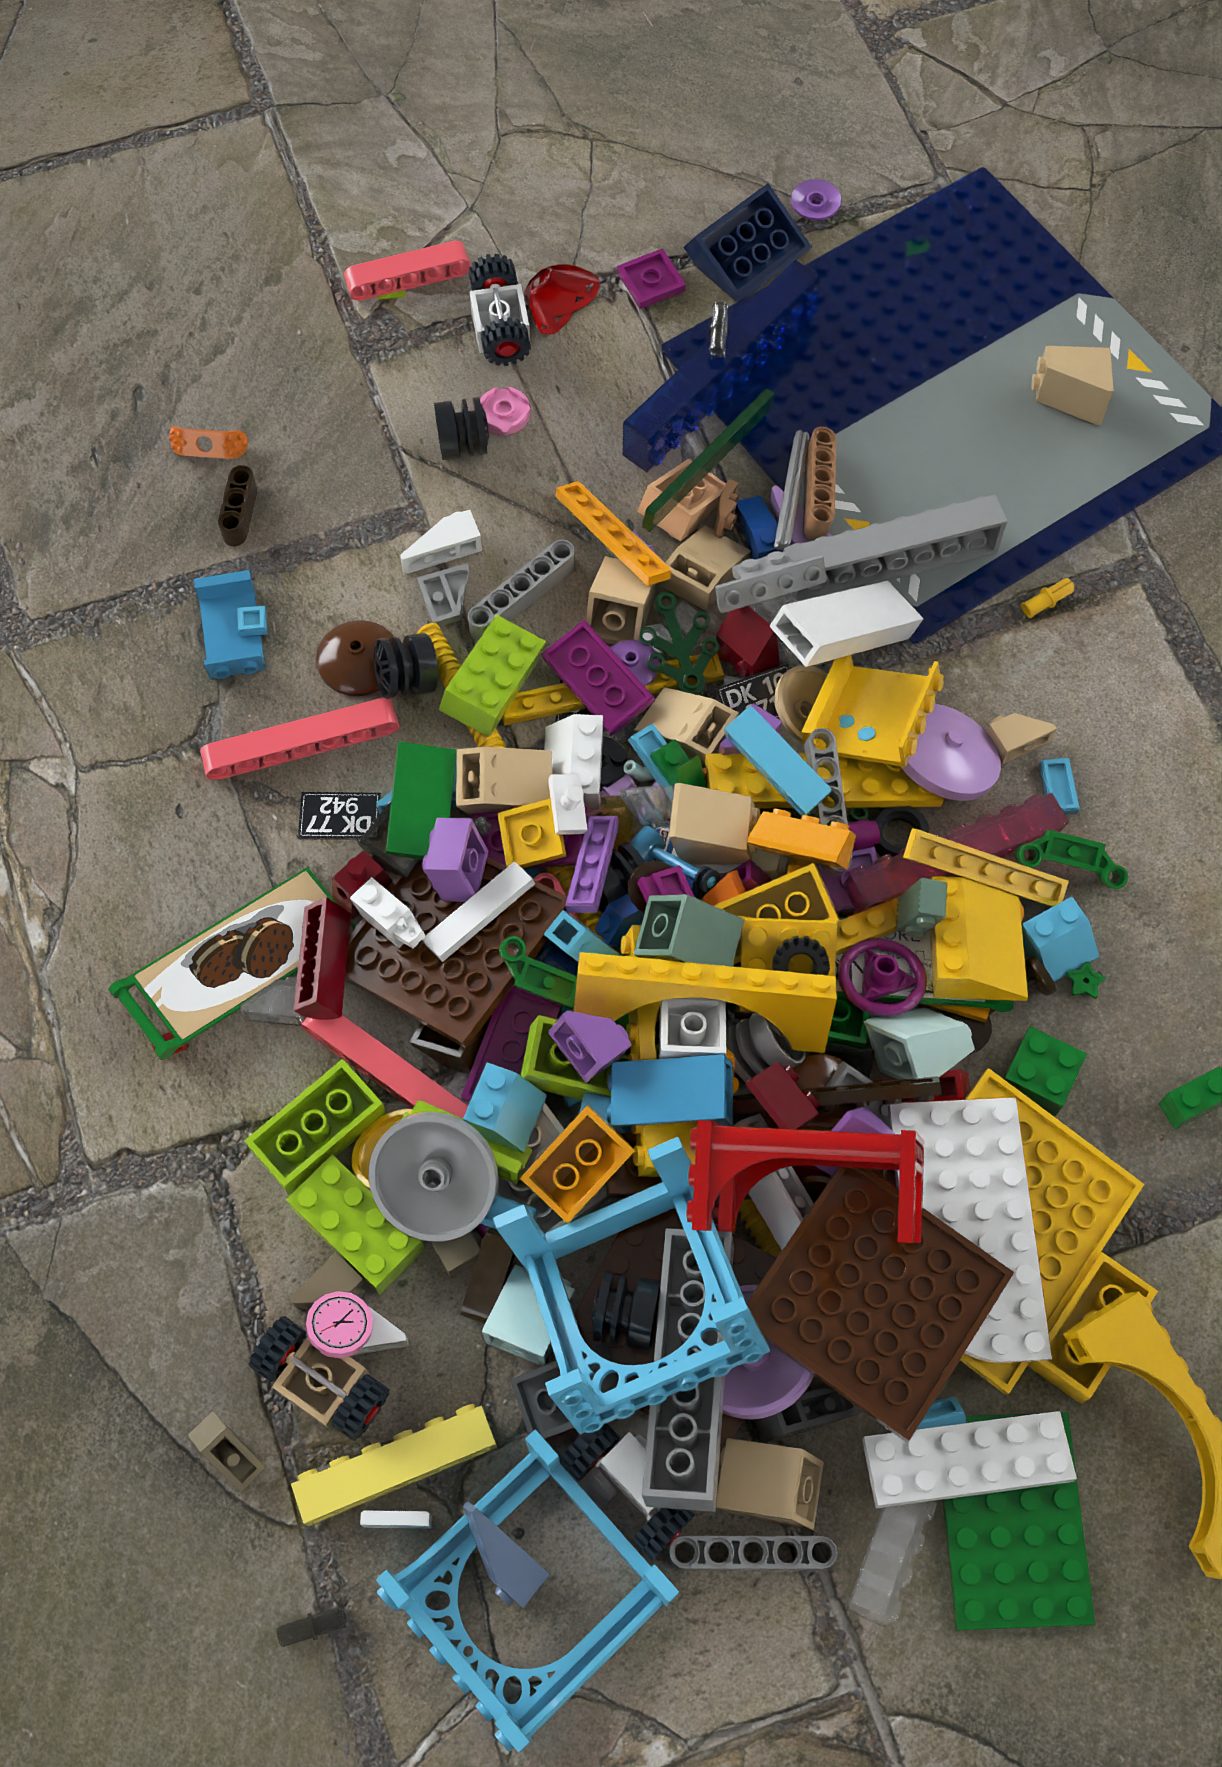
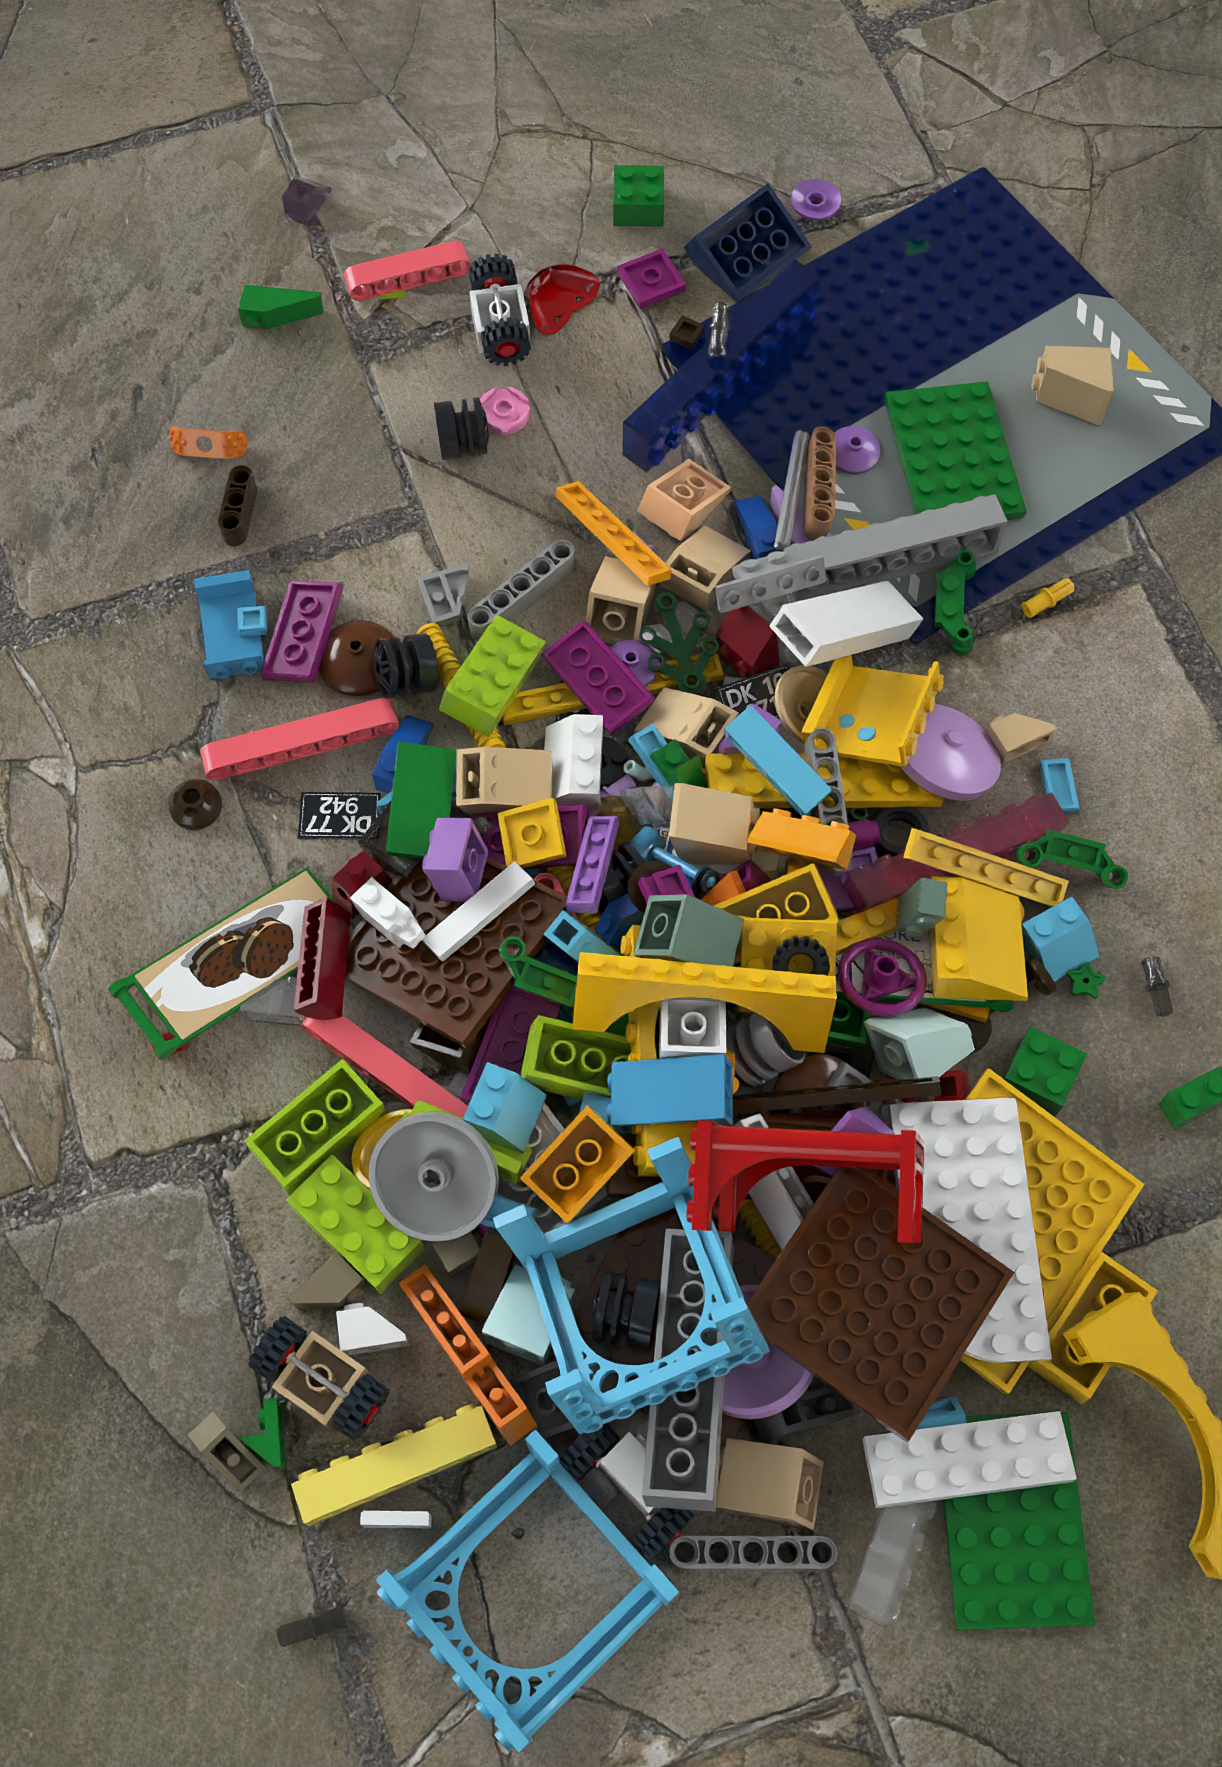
(199, 814): none -> dark brown piece
(271, 1444): none -> green slope
(274, 307): none -> green slope
(302, 631): none -> magenta tile
(304, 199): none -> clear purple slope
(339, 1324): bright pink tile -> none
(410, 731): none -> blue slope
(447, 540): white slope -> none
(468, 1355): none -> orange brick
(505, 1562): sand blue slope -> none
(567, 804): white tile -> none
(589, 1042): medium lavender slope -> none
(638, 195): none -> green brick
(687, 332): none -> dark brown plate
(707, 460): dark green tile -> none
(725, 514): medium nougat slope -> none
(782, 1098): dark red slope -> none
(856, 458): none -> medium lavender dish
(950, 602): none -> green plate
(953, 447): none -> green plate
(1157, 986): none -> clear smoke axle

